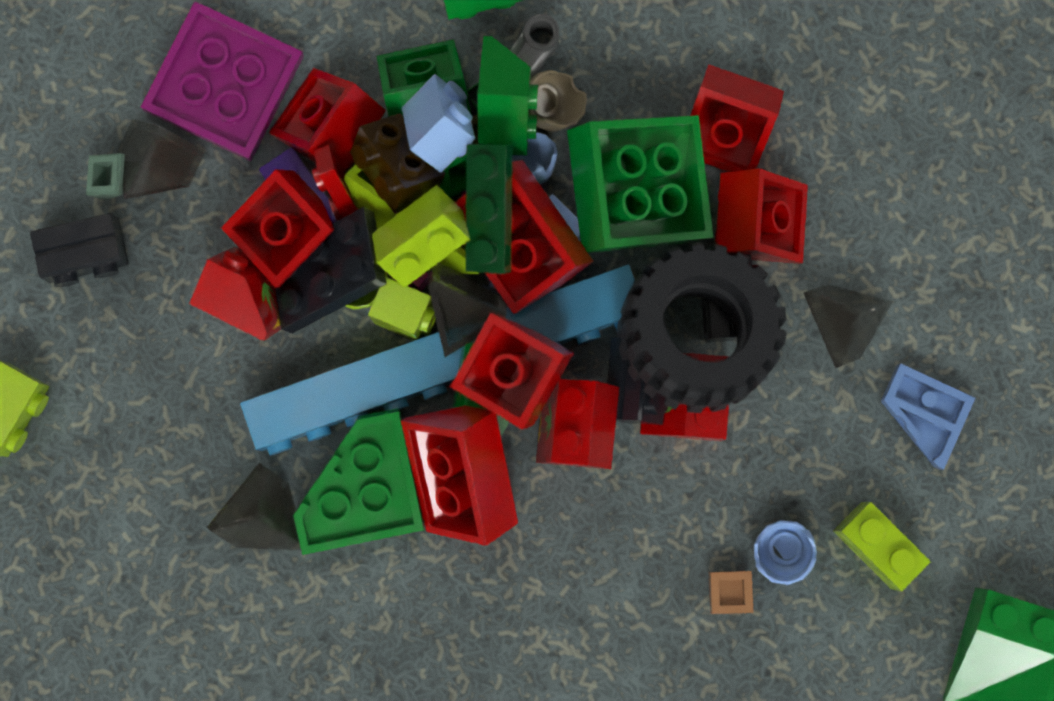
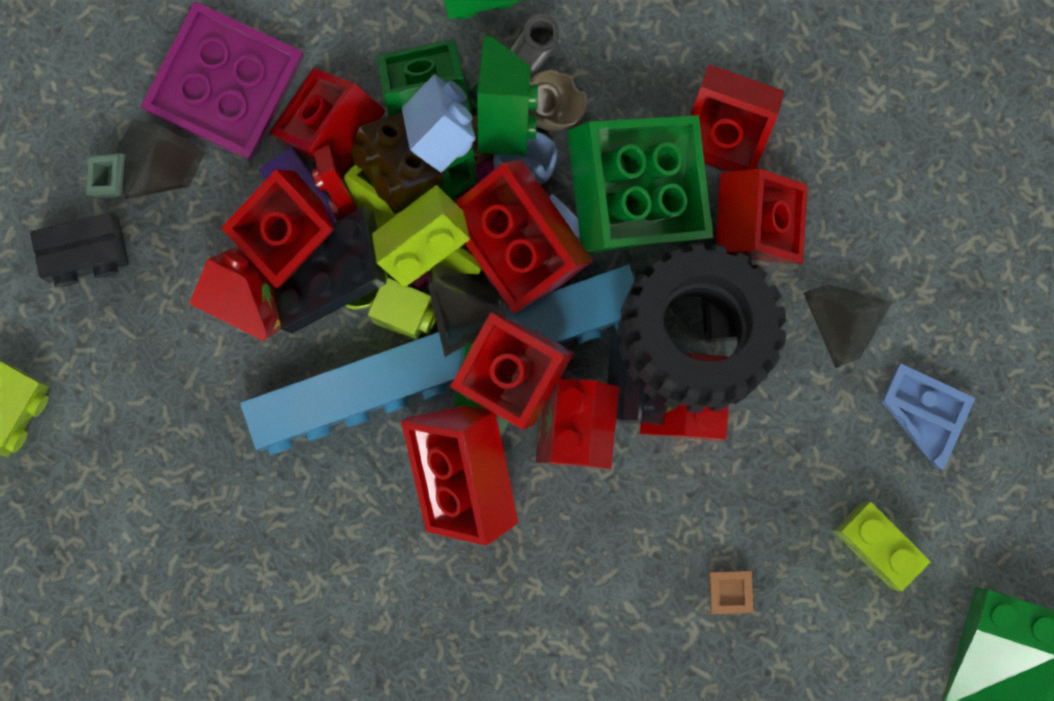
(259, 514): clear smoke slope -> none
(362, 490): green plate -> none
(489, 208): dark green plate -> none
(794, 545): light blue hair -> none

